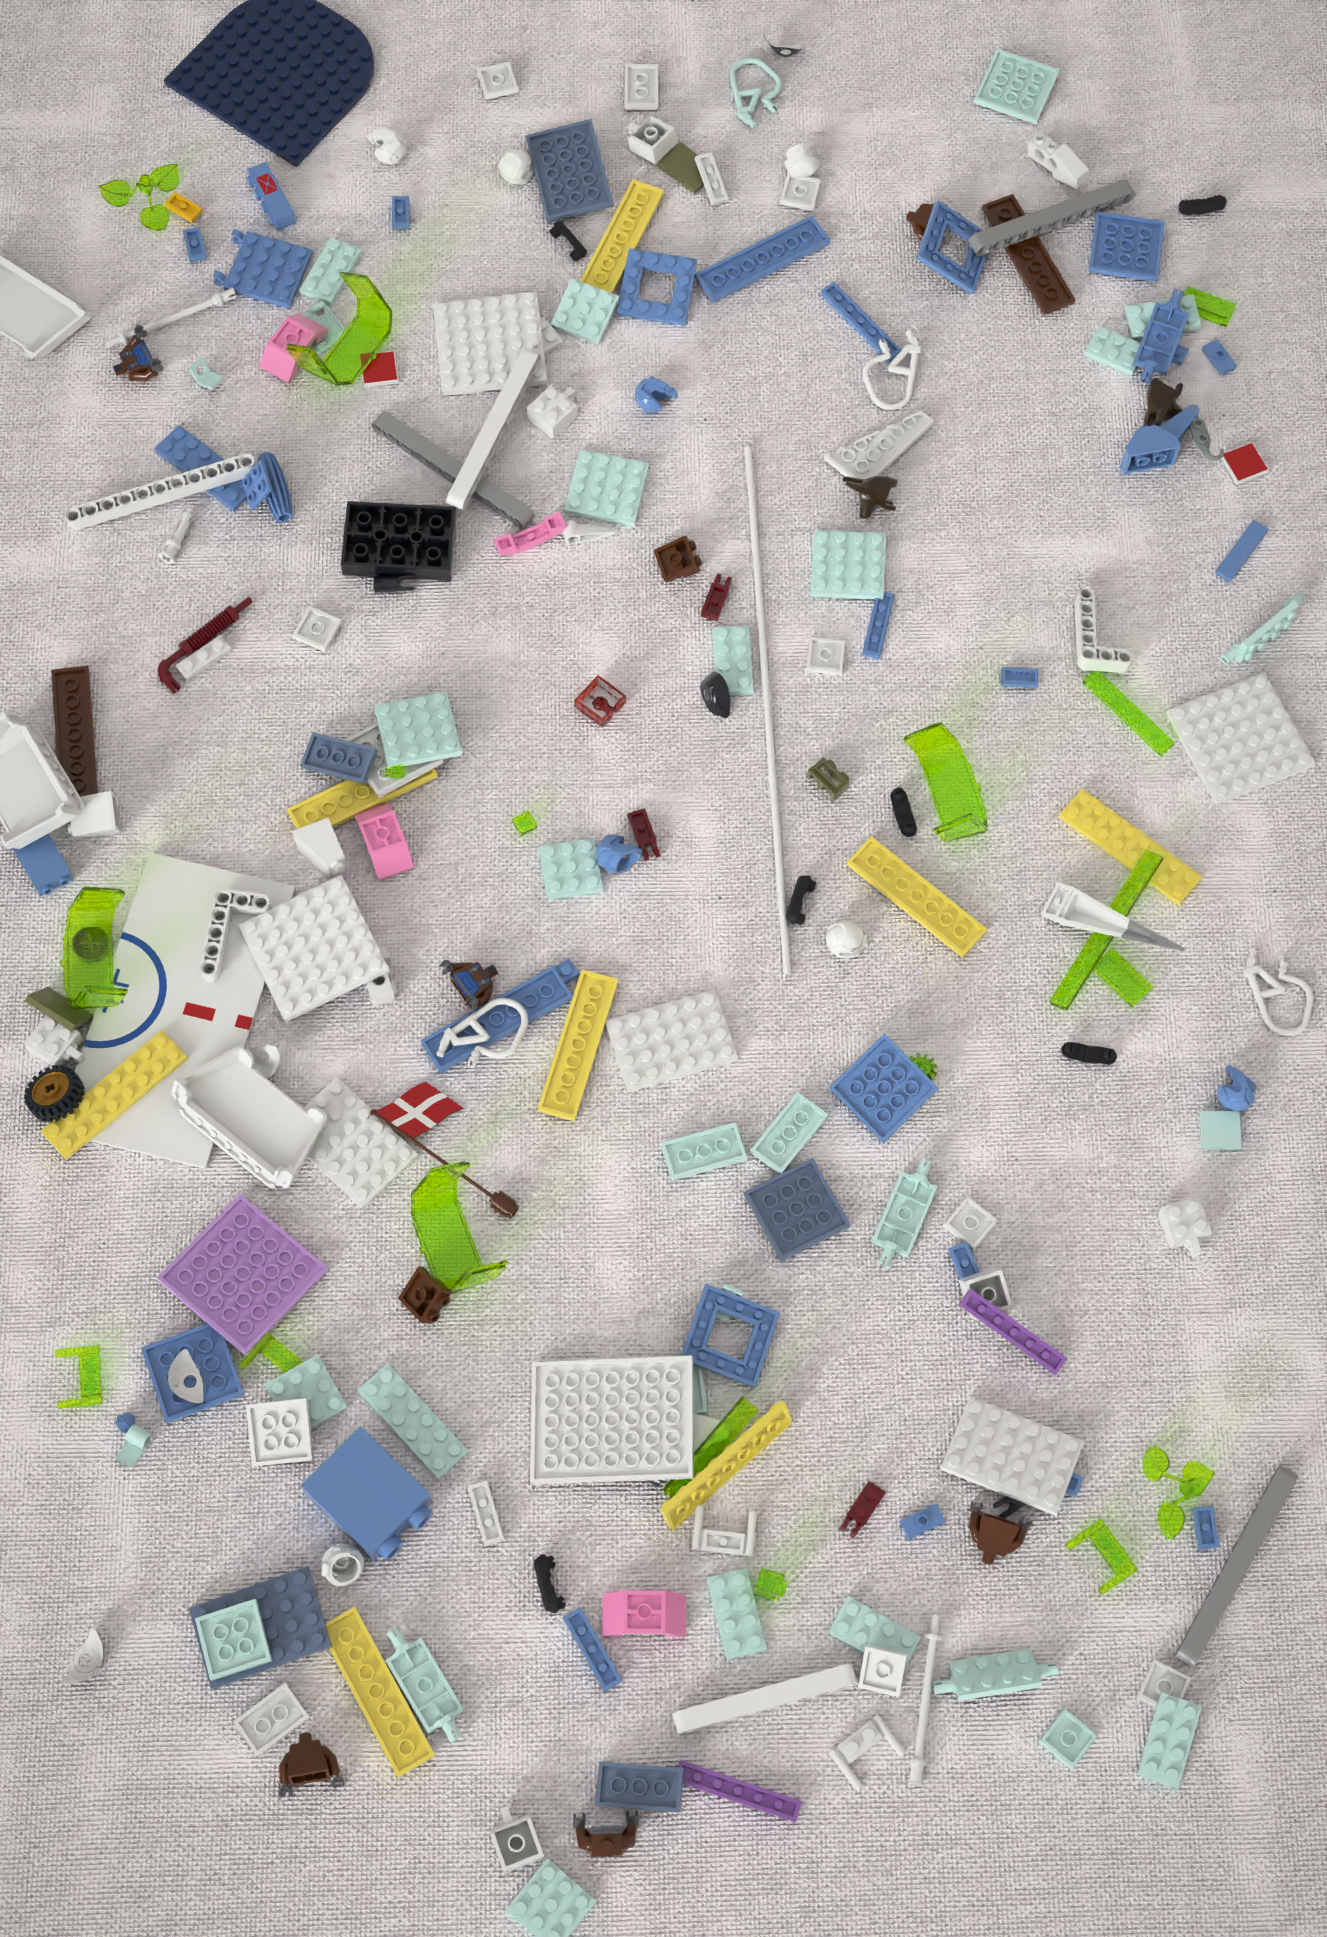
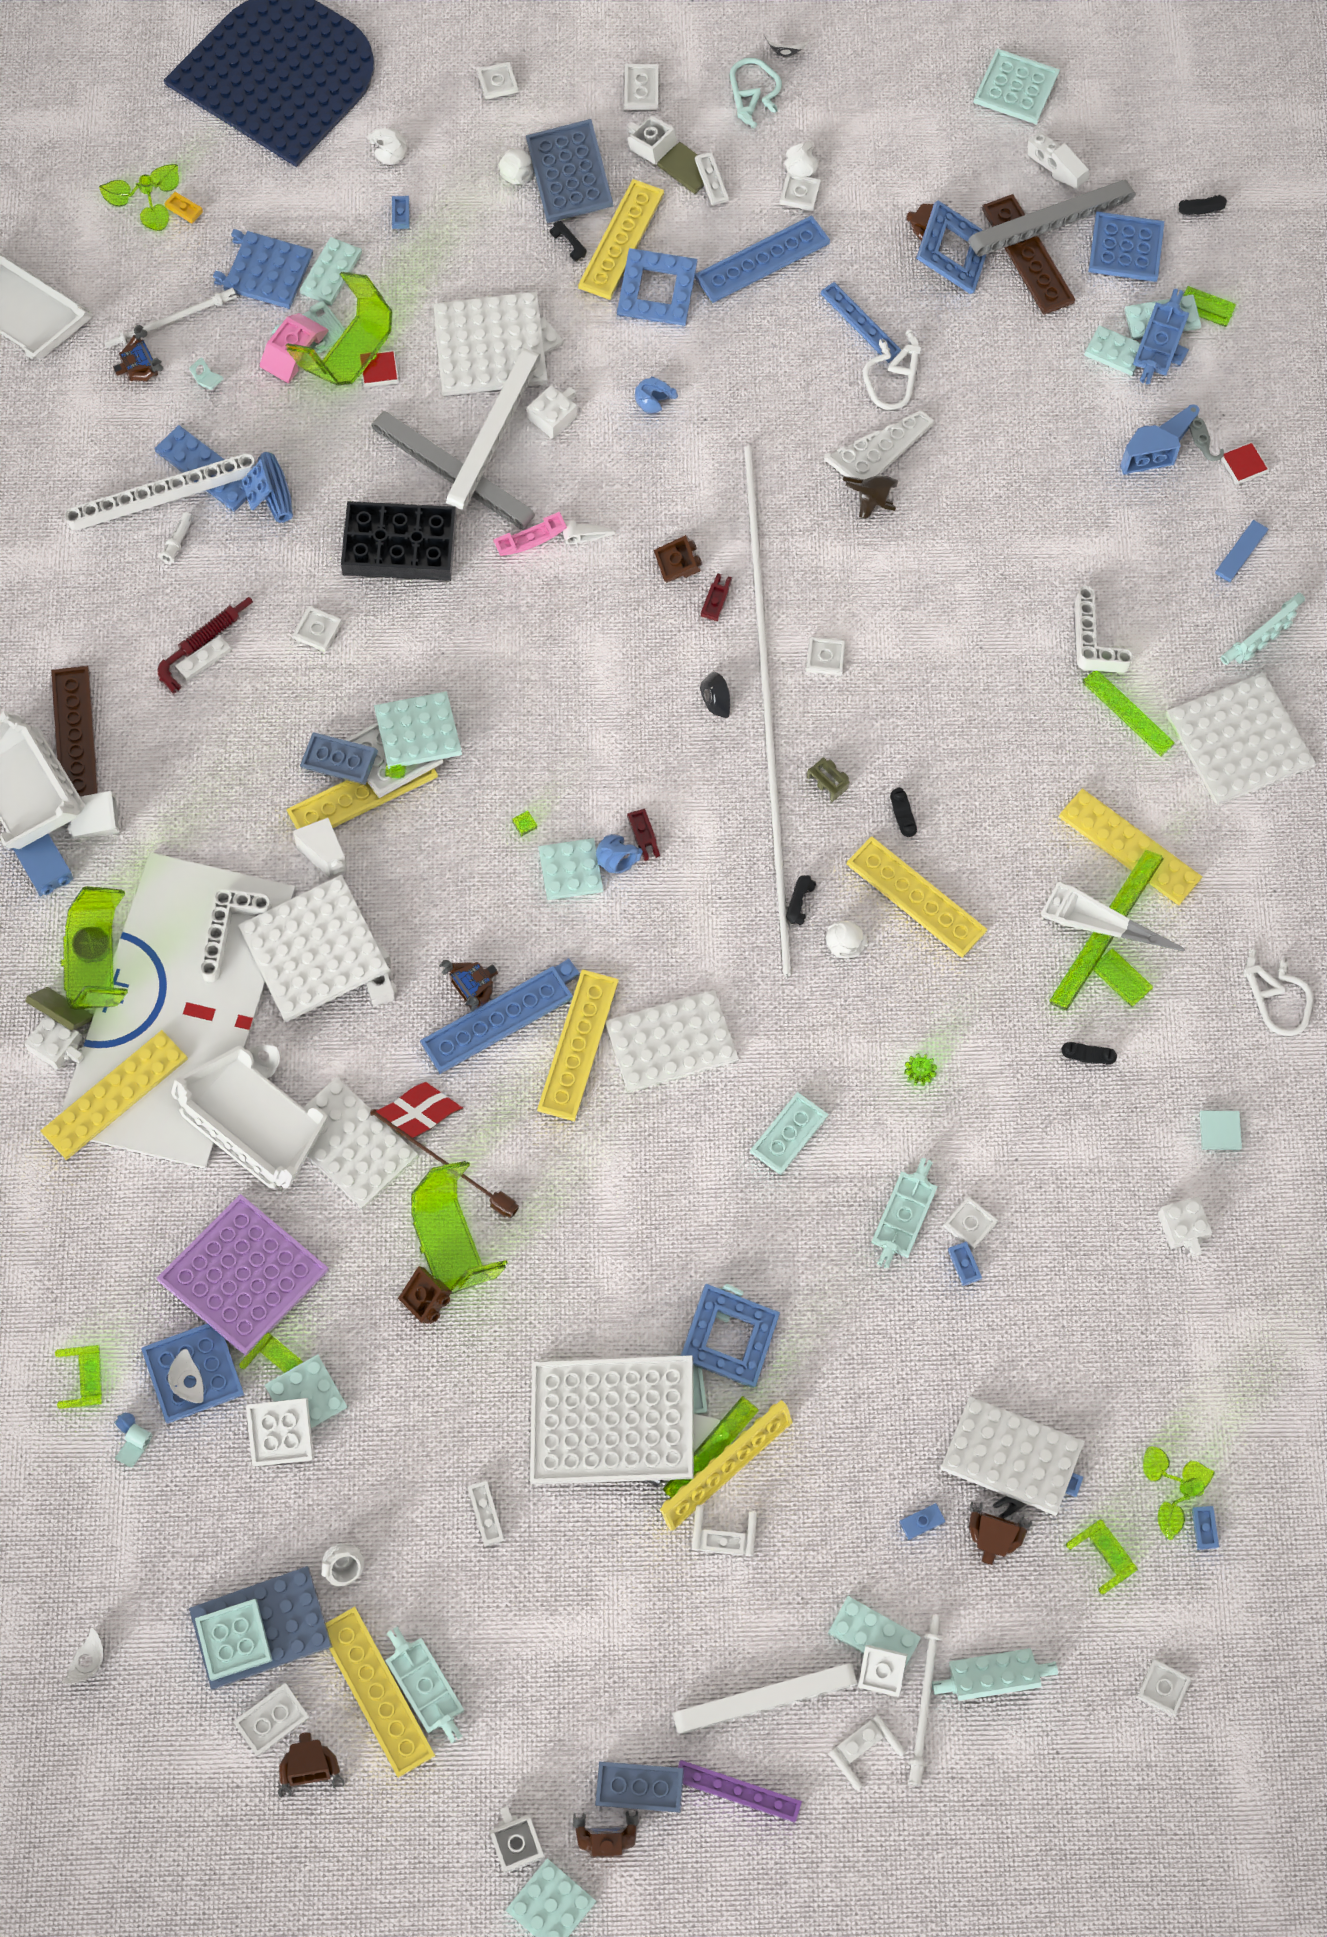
(54, 1093): black wheel -> none
(194, 244): medium blue plate -> none
(271, 196): medium blue brick -> none
(368, 1496): medium blue brick -> none
(384, 841): bright pink slope -> none
(391, 583): black piece -> none
(413, 1421): light aqua plate -> none
(450, 1034): white piece -> none
(542, 1568): black piece -> none
(585, 311): light aqua plate -> none
(592, 1649): medium blue plate -> none
(595, 695): clear red piece -> none
(606, 488): light aqua plate -> none
(644, 1613): bright pink slope -> none
(703, 1151): light aqua plate -> none
(733, 658): light aqua plate -> none
(736, 1614): light aqua plate -> none
(770, 1585): clear neon green brick -> none
(796, 1209): sand blue plate -> none
(848, 564): light aqua plate -> none
(863, 1507): dark red hinge -> none
(878, 626): medium blue tile -> none
(884, 1088): medium blue plate -> none
(950, 782): clear neon green piece -> none
(989, 1285): white hinge -> none
(1012, 1331): medium lavender plate -> none
(1019, 677): medium blue plate -> none
(1068, 1738): light aqua tile -> none
(1161, 402): dark brown piece -> none
(1169, 1740): light aqua plate -> none
(1219, 357): medium blue plate -> none
(1236, 1566): light grey beam -> none
(1239, 1094): medium blue helmet -> none

